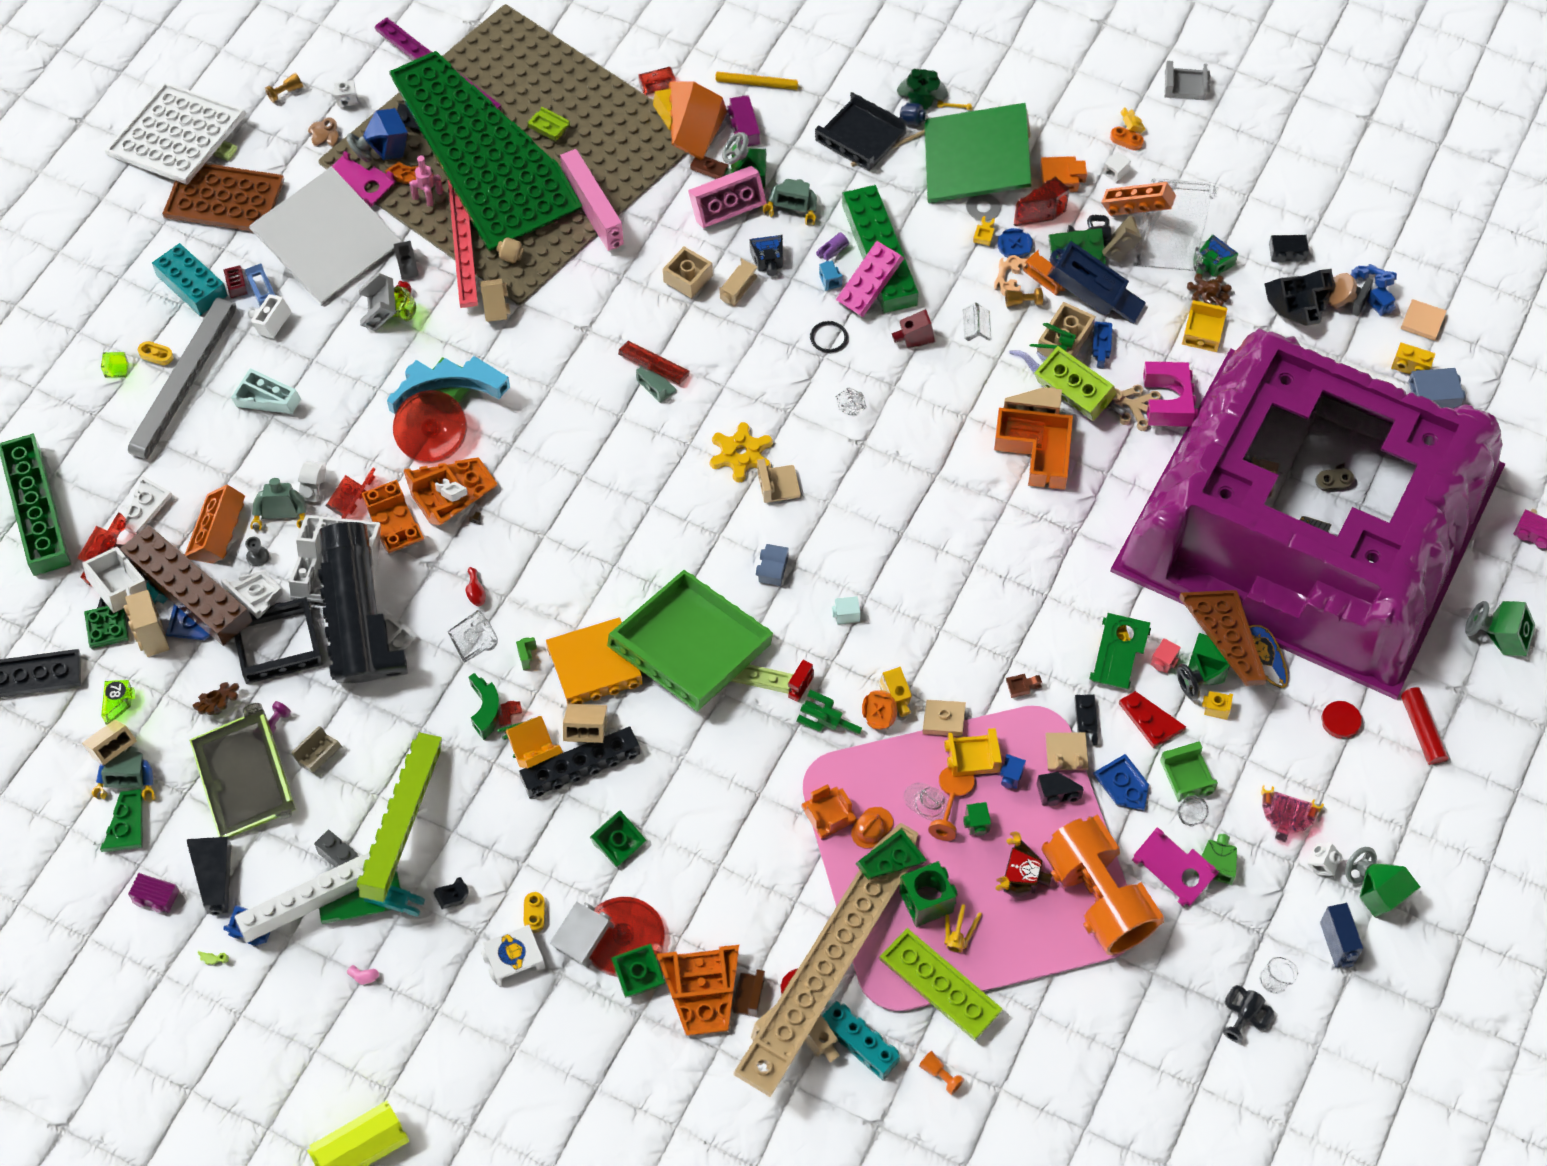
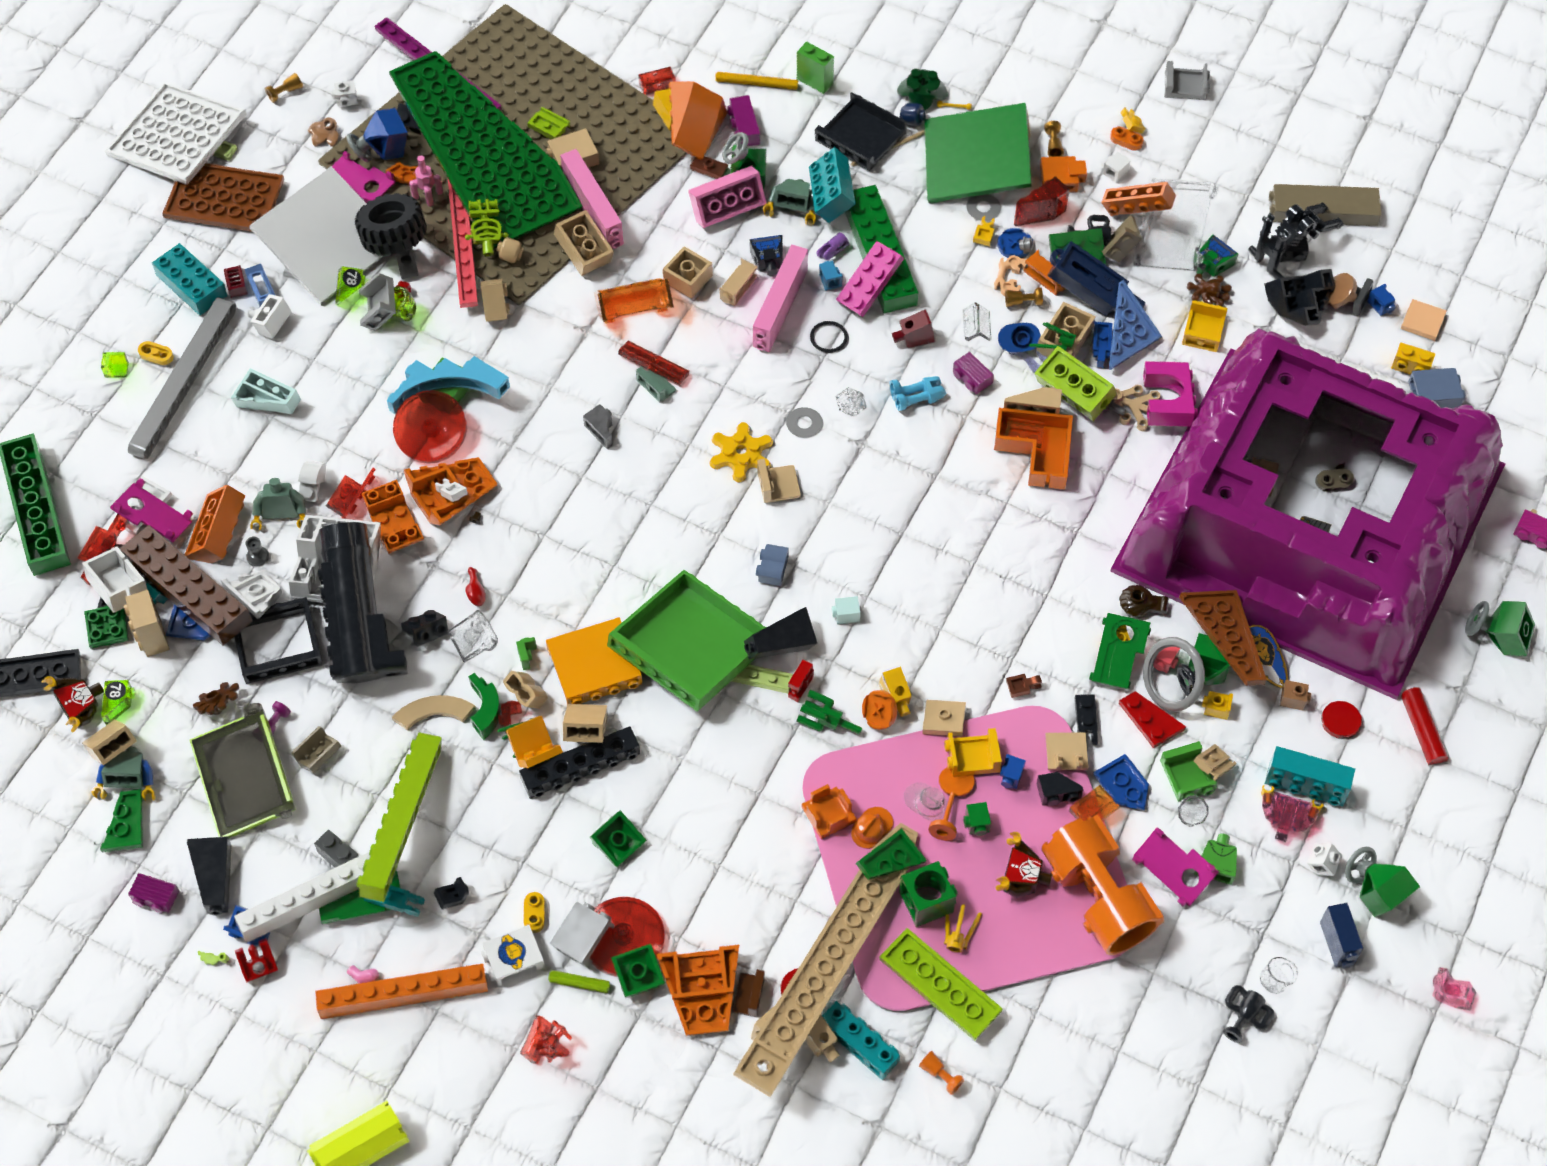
(75, 699): none -> torso
(155, 512): none -> dark pink piece
(247, 966): none -> red brick
(348, 283): none -> clear neon green slope
(390, 224): none -> black tyre
(401, 991): none -> orange brick
(426, 627): none -> black bracket
(433, 705): none -> tan tile
(485, 234): none -> lime torso
(525, 689): none -> tan brick
(541, 1038): none -> clear red piece
(577, 140): none -> tan brick
(579, 981): none -> lime axle
(583, 242): none -> tan brick
(598, 423): none -> flat silver arch
(633, 298): none -> clear orange windscreen
(780, 298): none -> bright pink brick
(782, 637): none -> black slope
(793, 427): none -> light grey piece
(815, 67): none -> bright green brick
(831, 185): none -> teal brick
(931, 392): none -> medium azure piece
(972, 373): none -> magenta brick
(1018, 337): none -> blue piece
(1026, 245): none -> light grey plate
(1055, 147): none -> pearl gold piece
(1094, 803): none -> clear orange plate
(1131, 329): none -> medium blue tile
(1139, 601): none -> dark brown animal
(1199, 674): none -> light grey wedge
(1214, 761): none -> tan plate
(1289, 233): none -> black piece
(1295, 695): none -> medium nougat brick
(1309, 776): none -> teal brick
(1351, 204): none -> dark tan brick
(1382, 278): blue helmet -> none
(1453, 992): none -> clear pink brick

